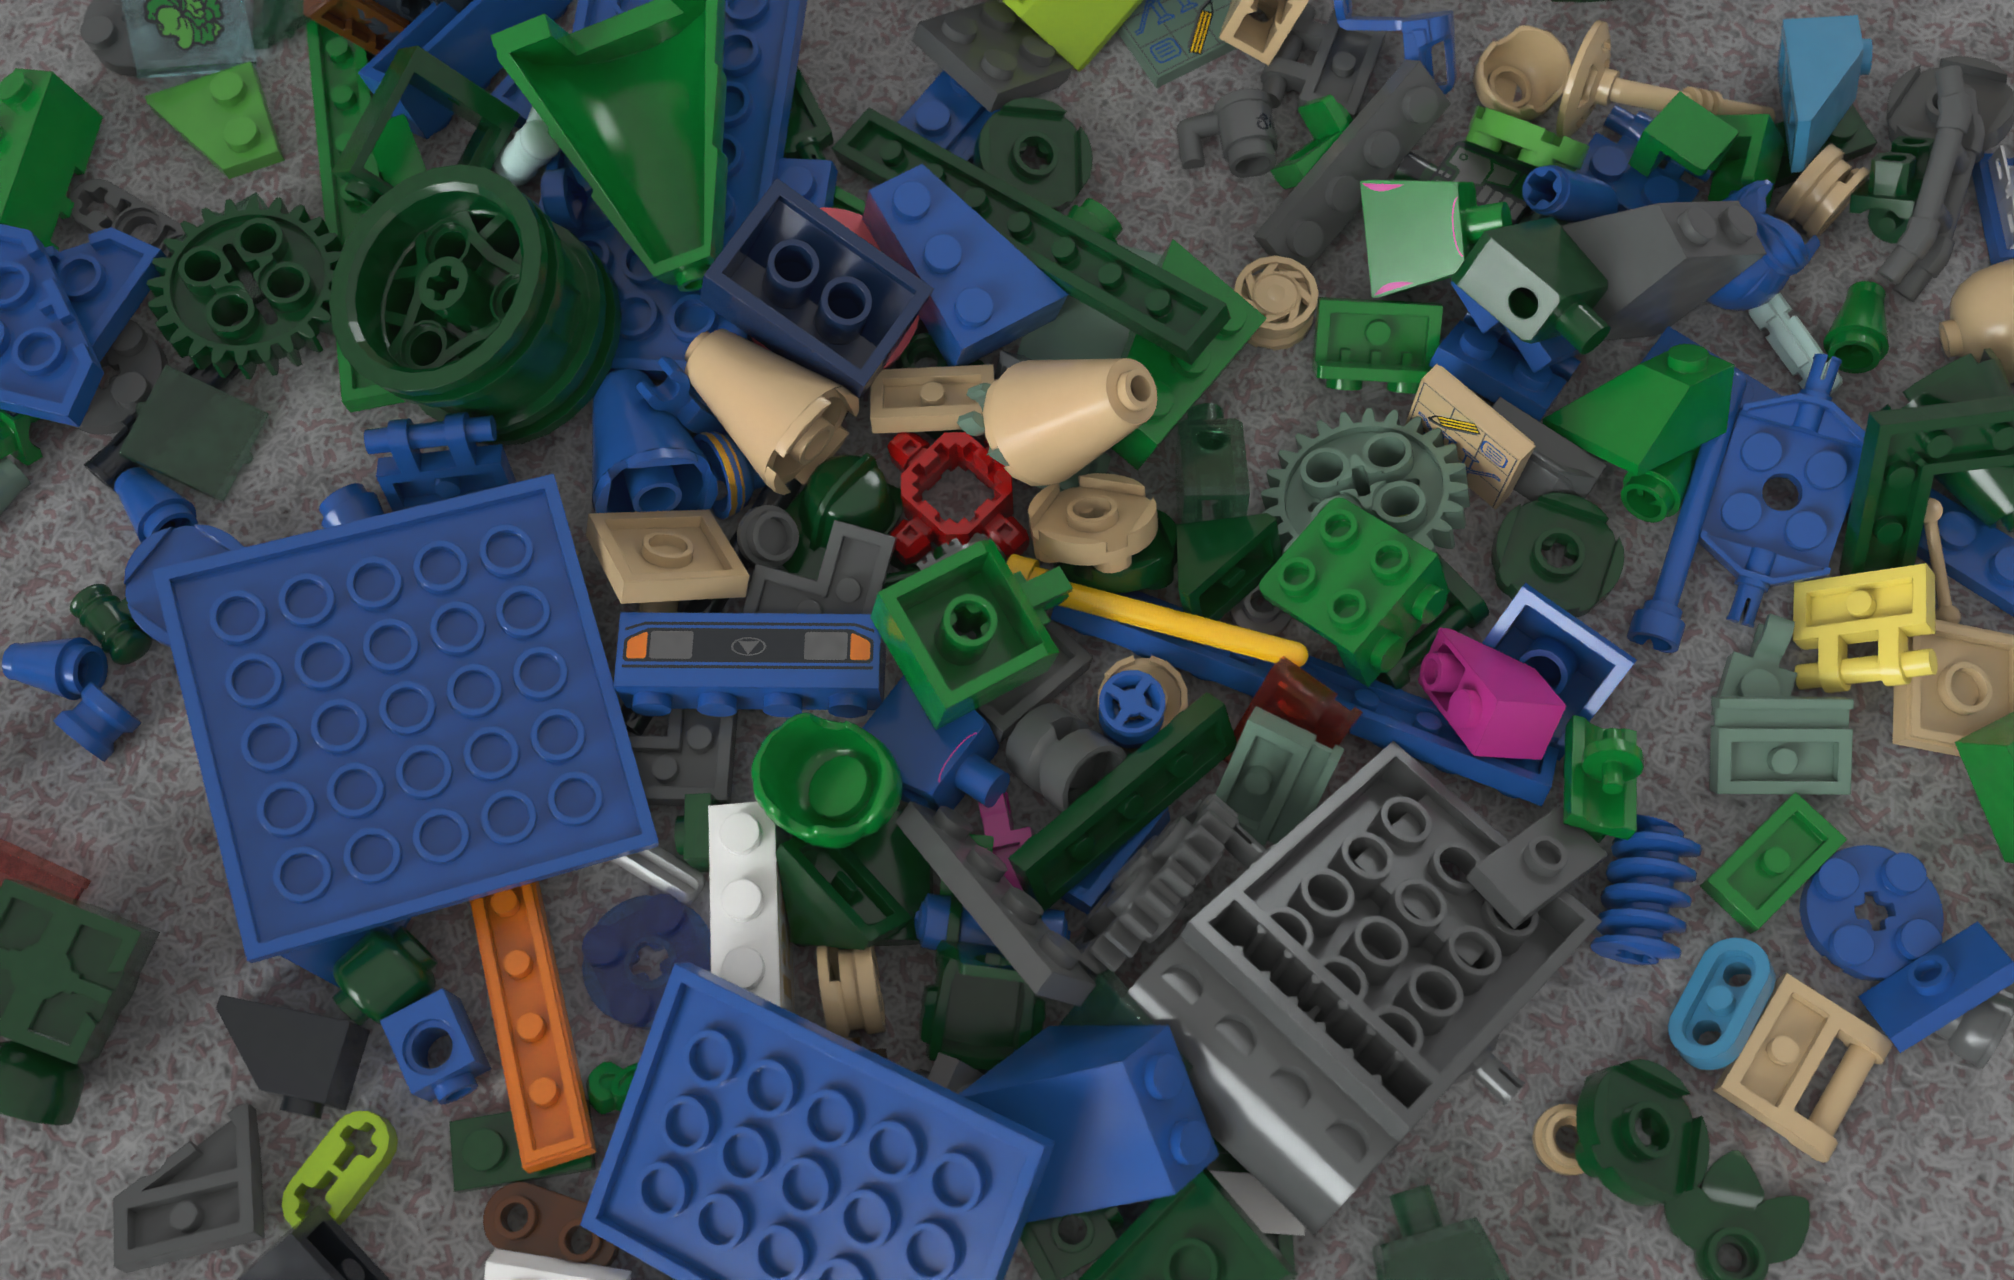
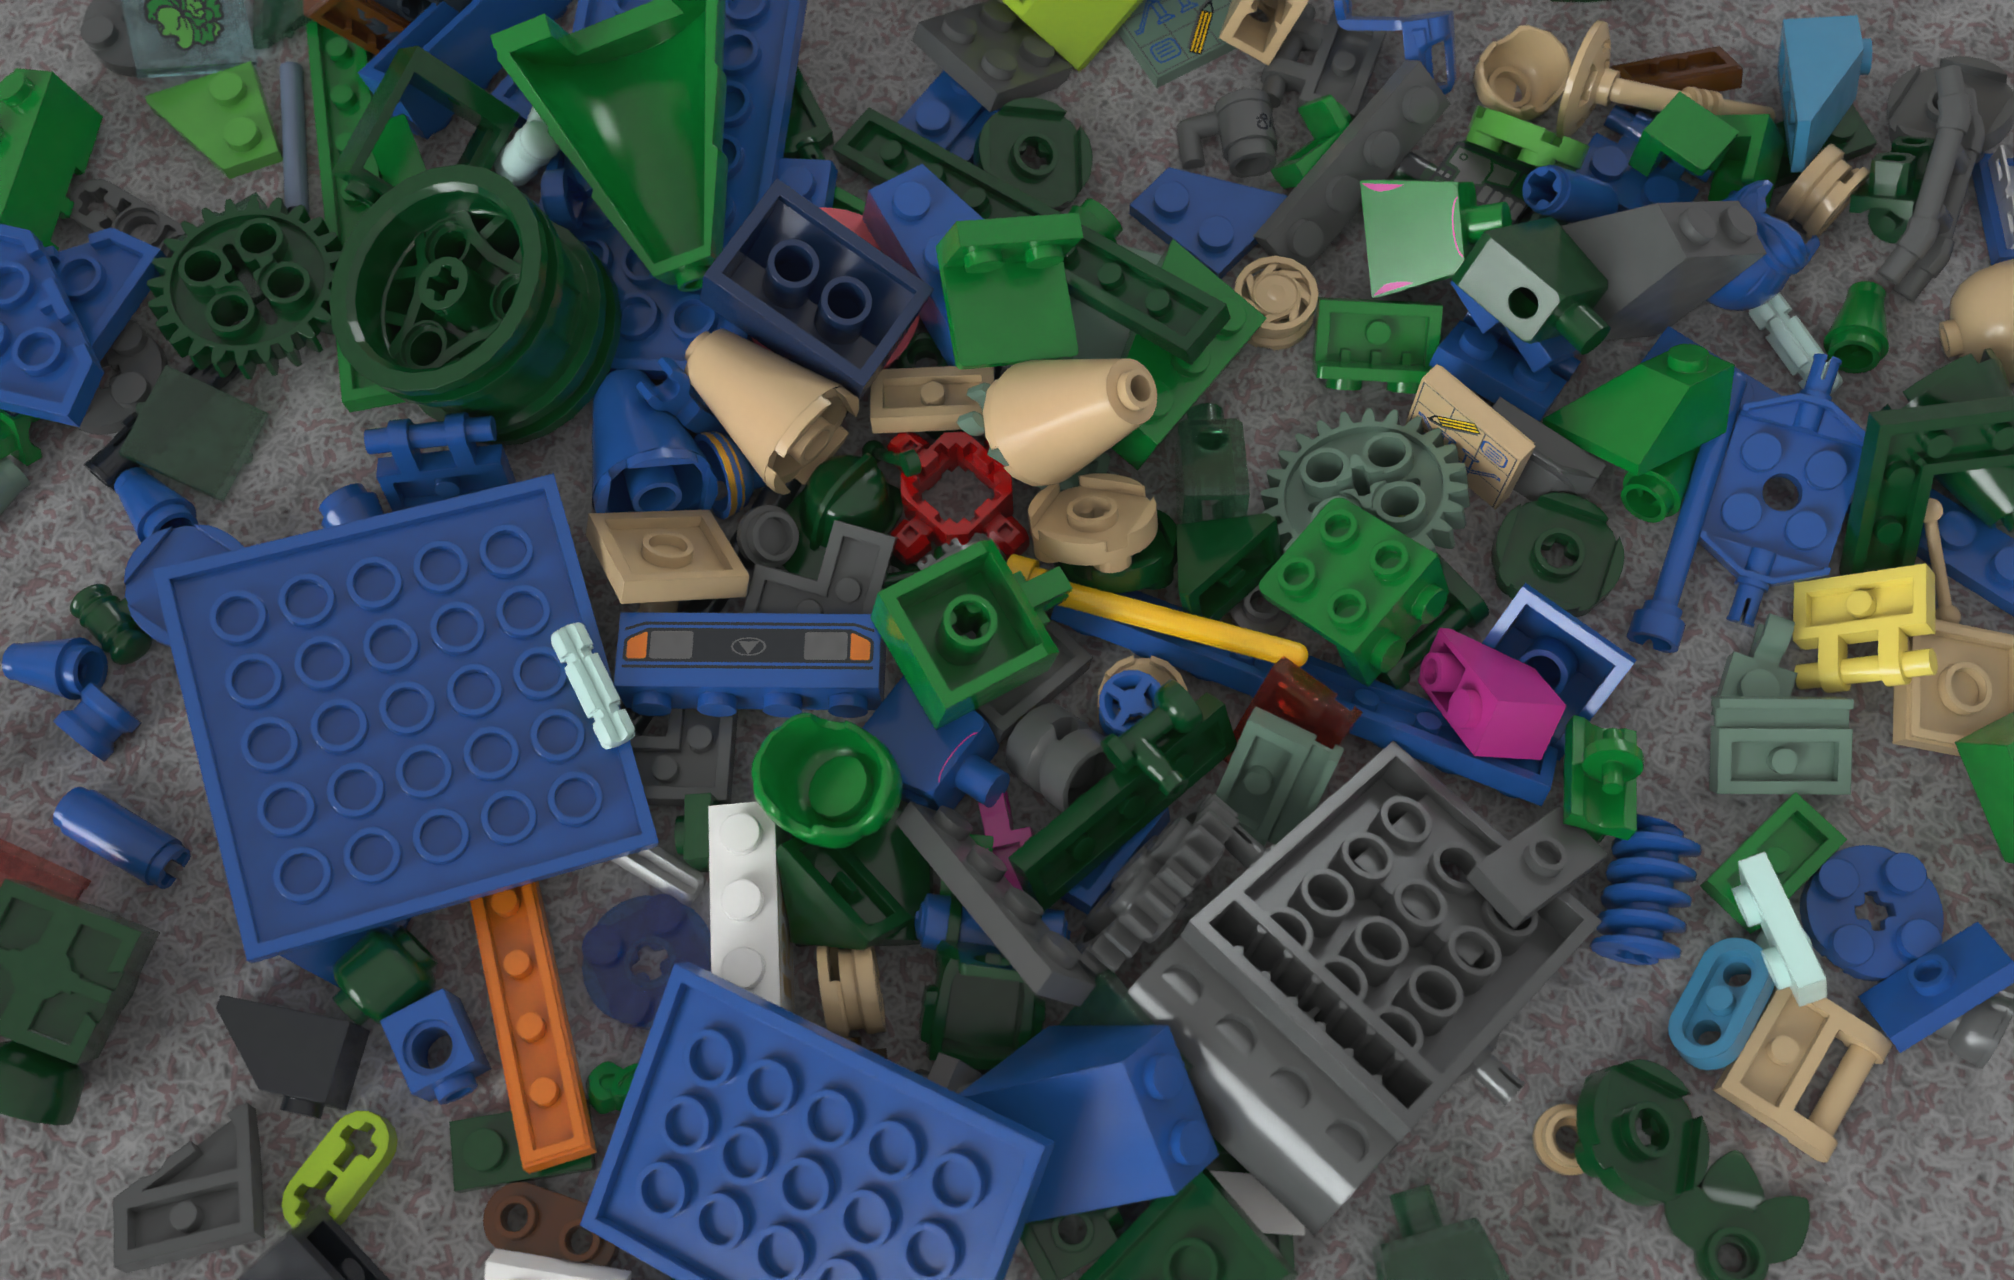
(119, 836): none -> blue piece
(293, 136): none -> sand blue bar
(592, 685): none -> light aqua axle
(906, 460): none -> dark green hinge
(1009, 289): none -> green bracket
(1137, 746): none -> dark green piece
(1205, 215): none -> blue wing
(1701, 69): none -> reddish brown plate
(1784, 942): none -> light aqua plate

